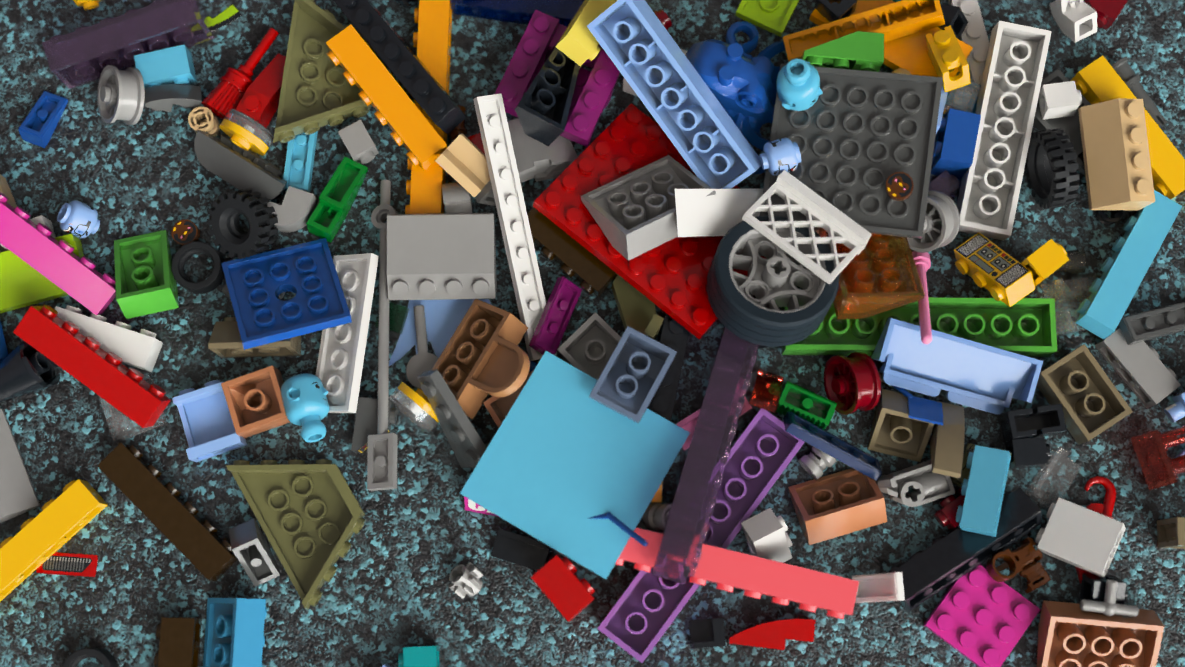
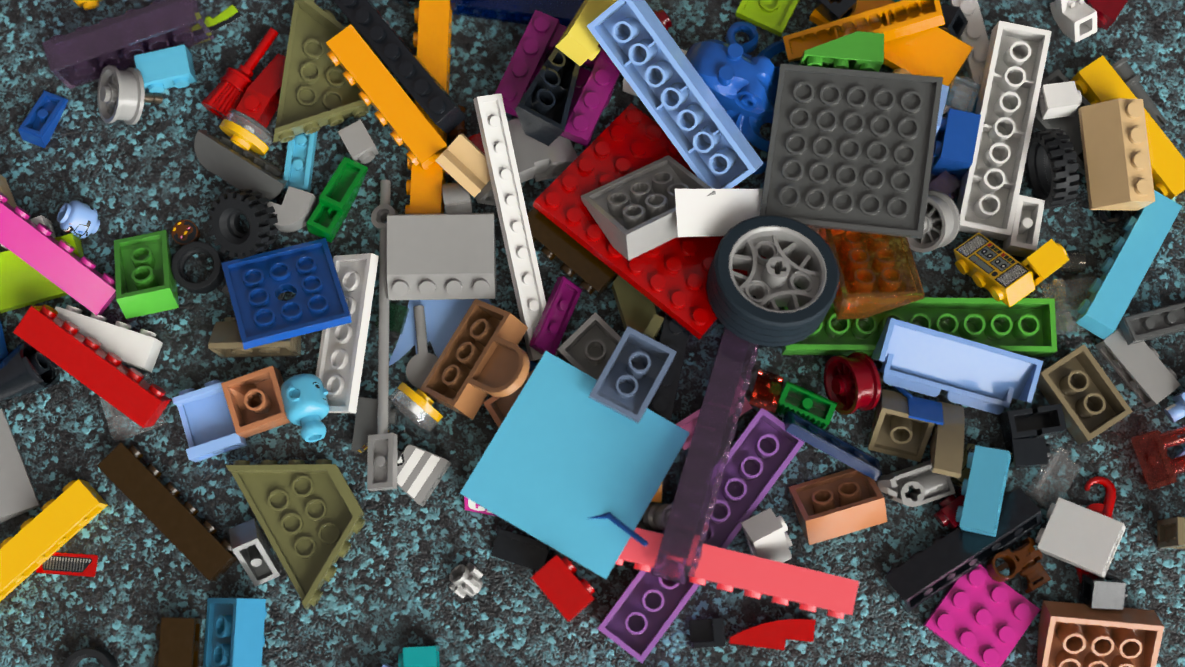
(165, 95): dark grey slope -> none
(209, 124): tan wheel -> none
(419, 472): none -> torso
(453, 420): dark grey wing -> none
(780, 156): light blue head -> none
(798, 85): medium azure piece -> none
(816, 462): light grey wheel -> none
(818, 214): white fence -> none
(879, 587): white tile -> none
(899, 186): reddish brown tile -> none
(923, 263): bright pink piece -> none
(945, 56): yellow brick -> none
(1025, 227): none -> white brick
(1109, 606): light grey piece -> none

